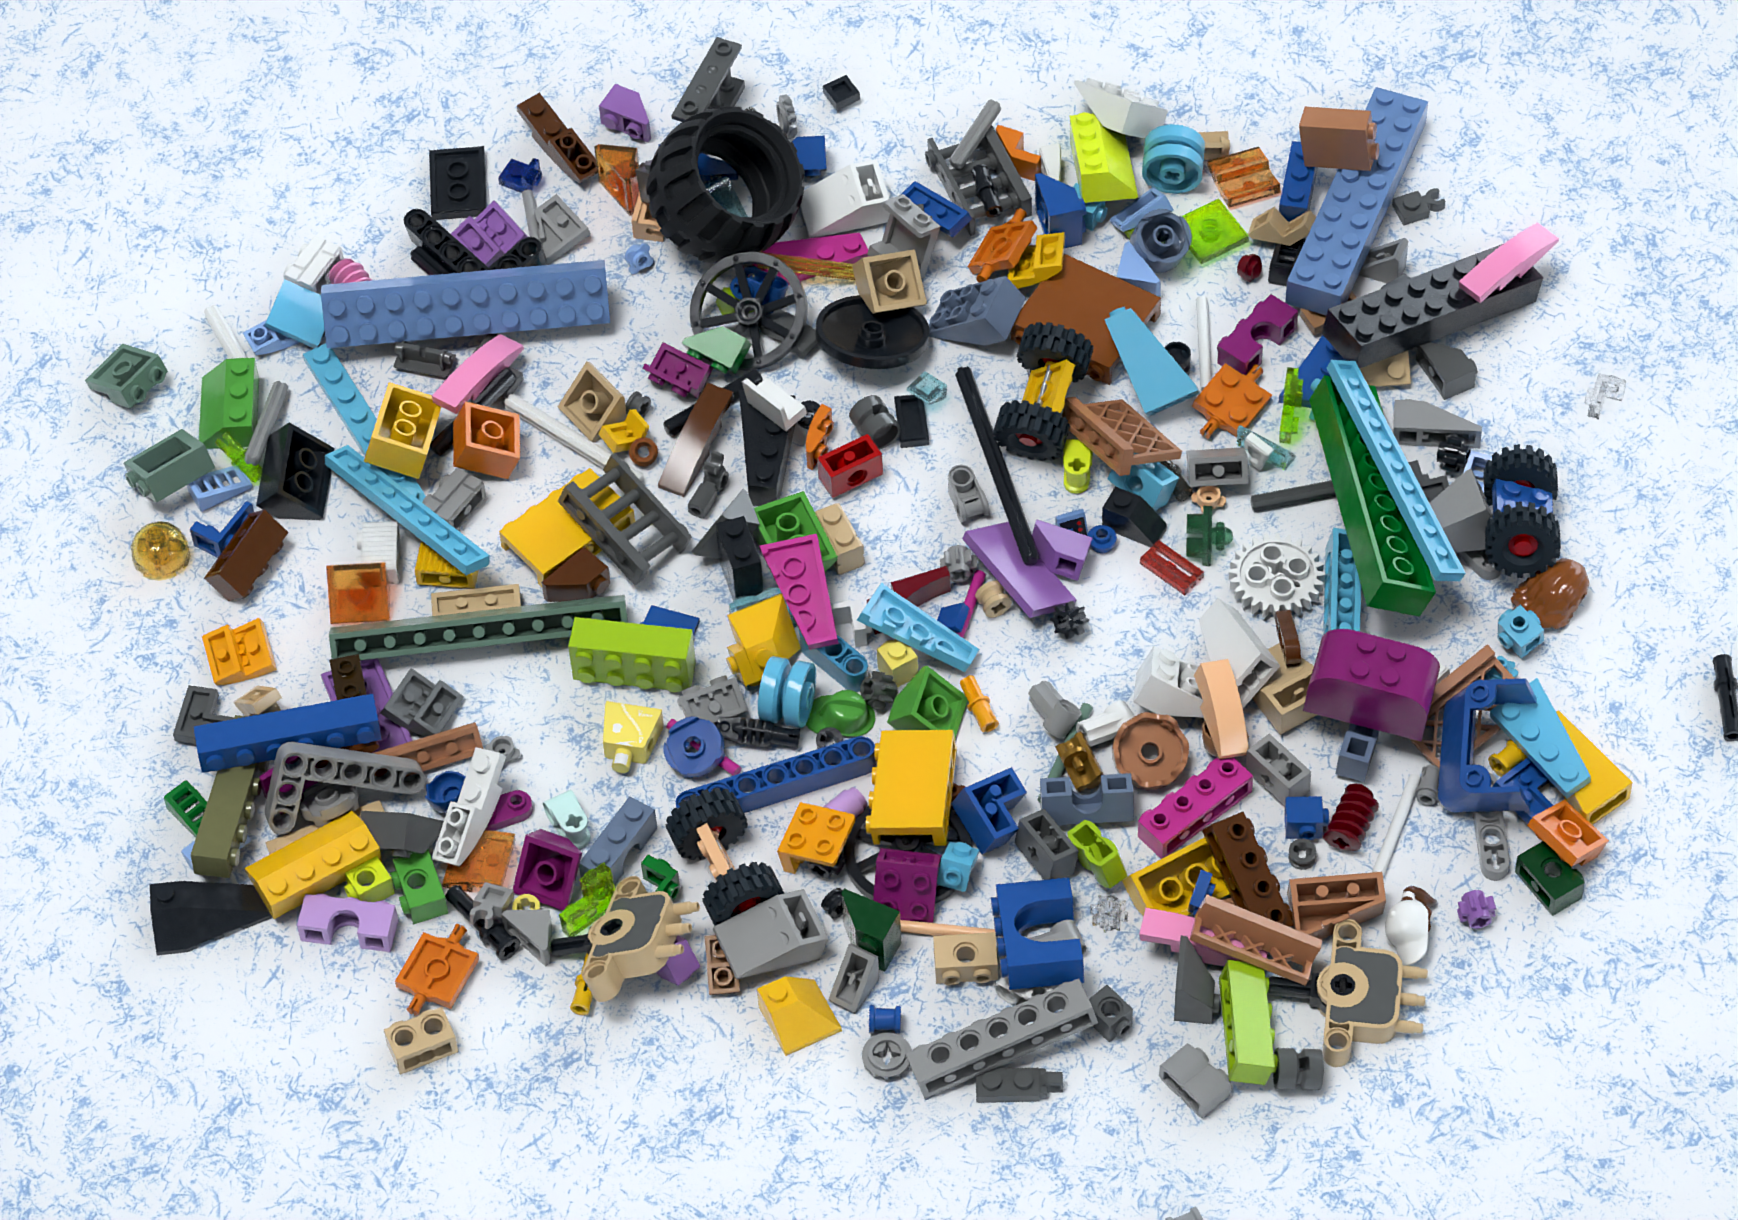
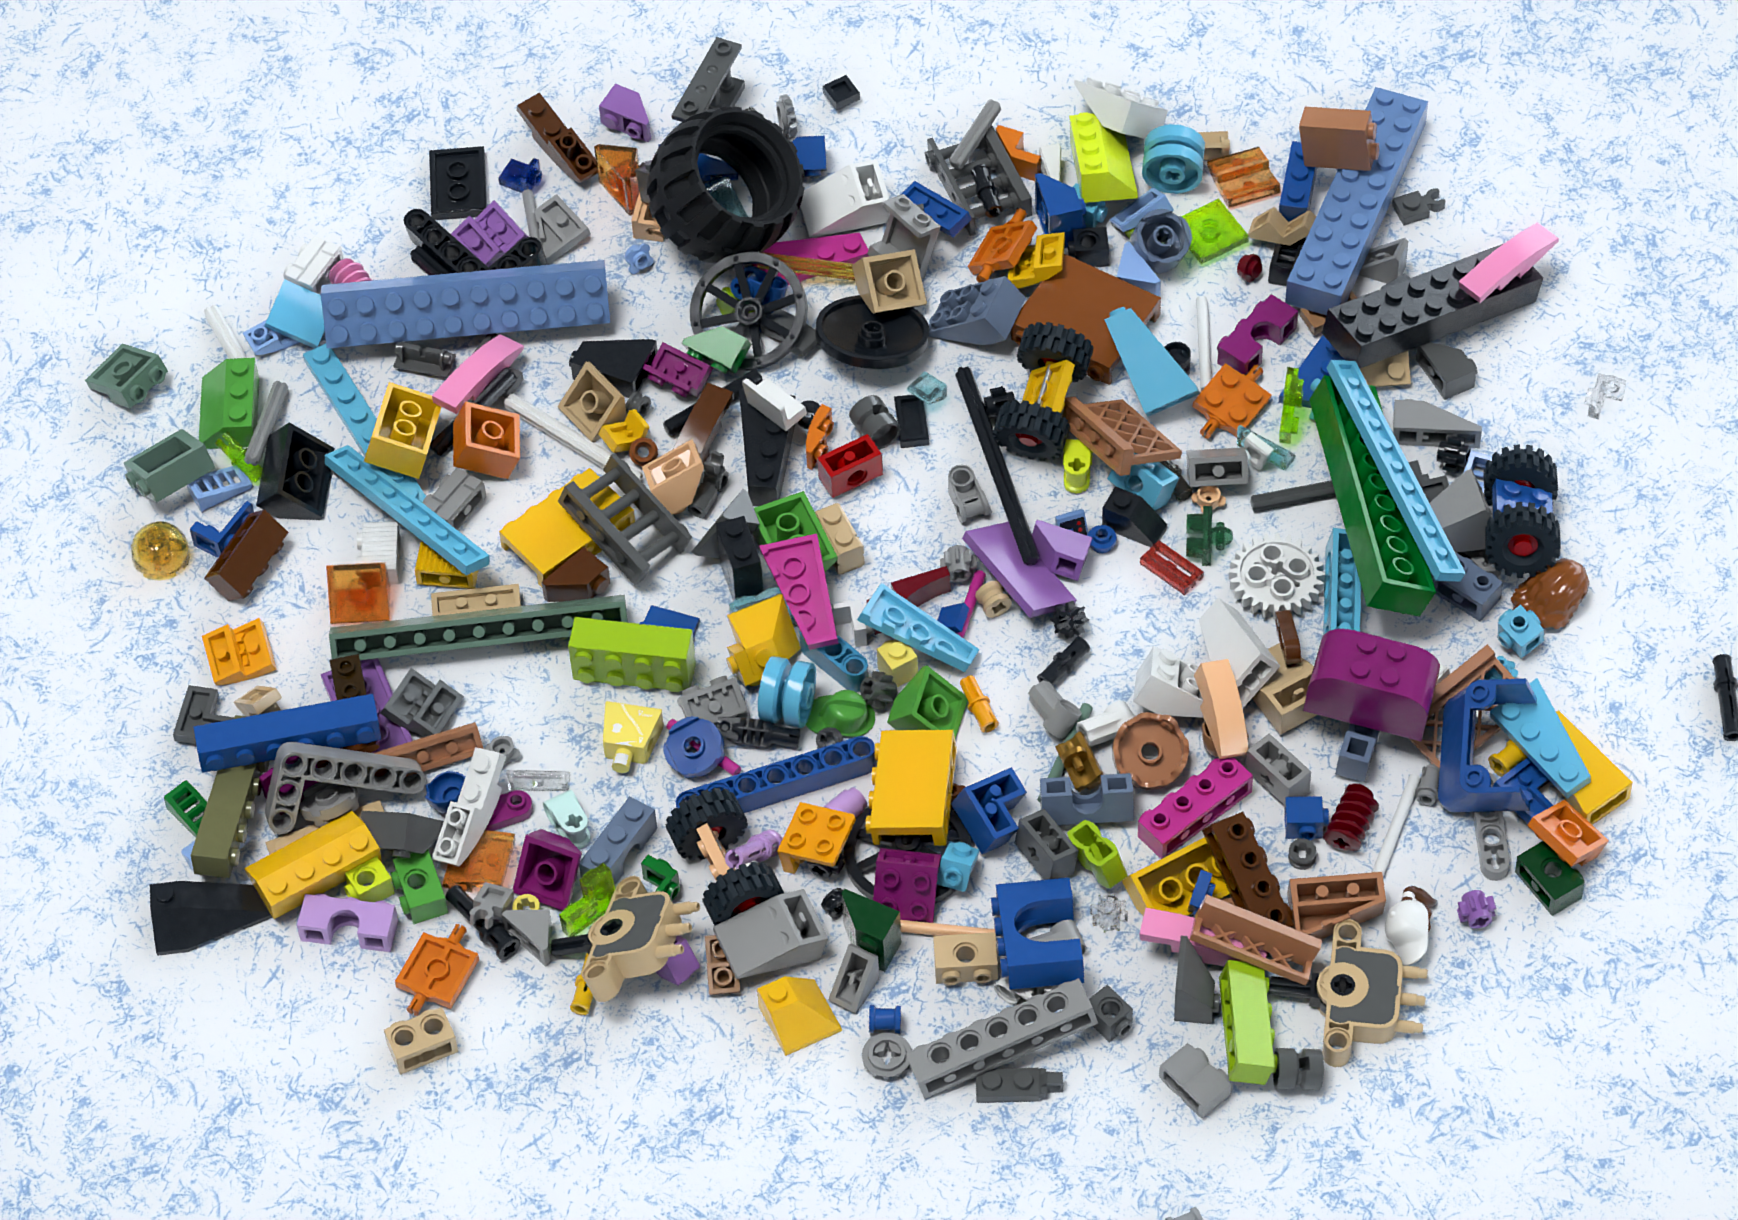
(538, 780): none -> clear slope
(617, 361): none -> black slope
(675, 477): none -> light nougat slope
(757, 849): none -> lavender pin
(996, 400): none -> black gear
(1076, 650): none -> black pin
(1090, 246): none -> black brick
(1475, 593): none -> sand blue brick

